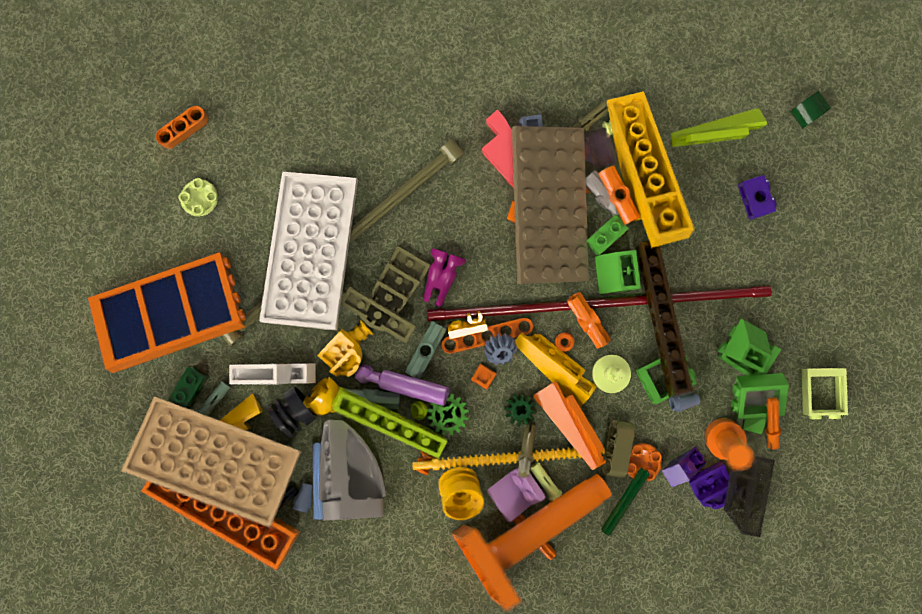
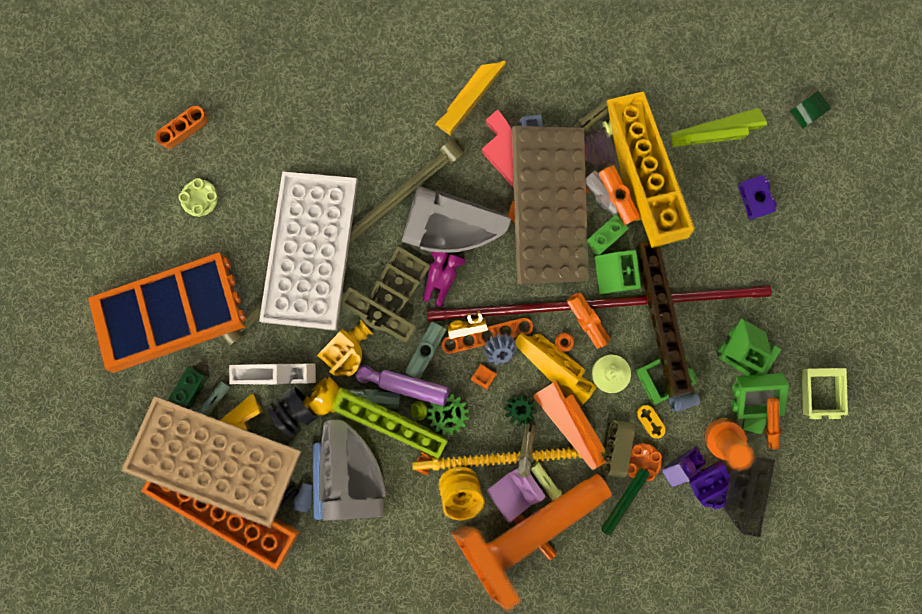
(450, 223): none -> light grey panel
(469, 96): none -> yellow wedge
(647, 424): none -> yellow beam

